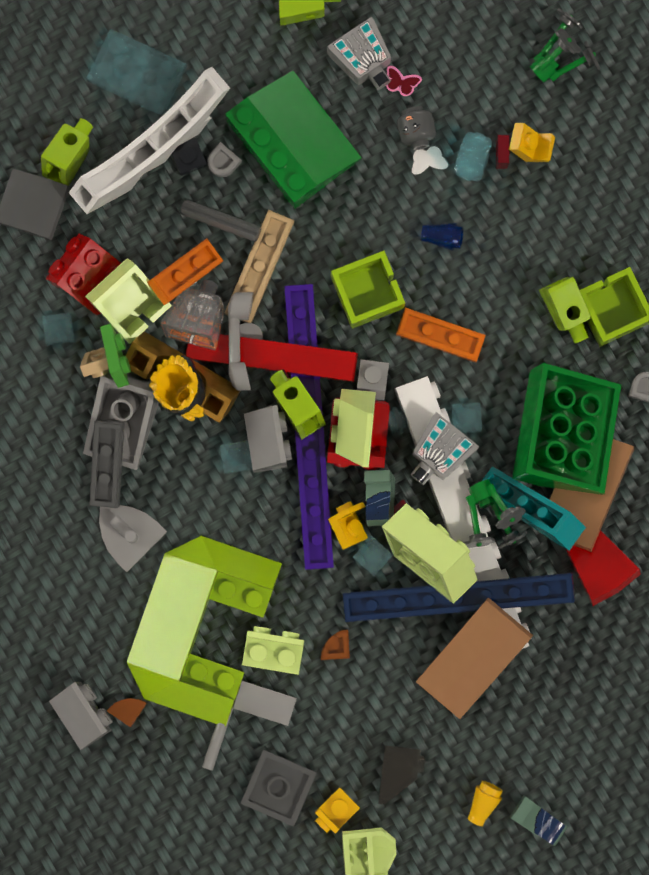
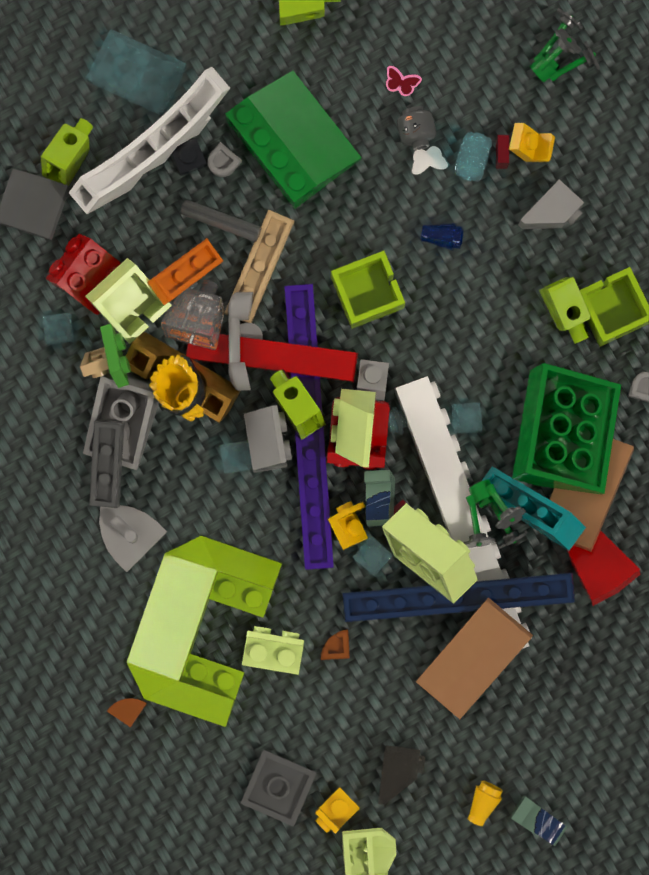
(81, 714): light grey slope -> none
(215, 744): light grey bar -> none
(264, 703): light grey tile -> none
(362, 54): torso -> none
(440, 335): orange tile -> none
(441, 450): torso -> none
(553, 209): none -> light grey slope

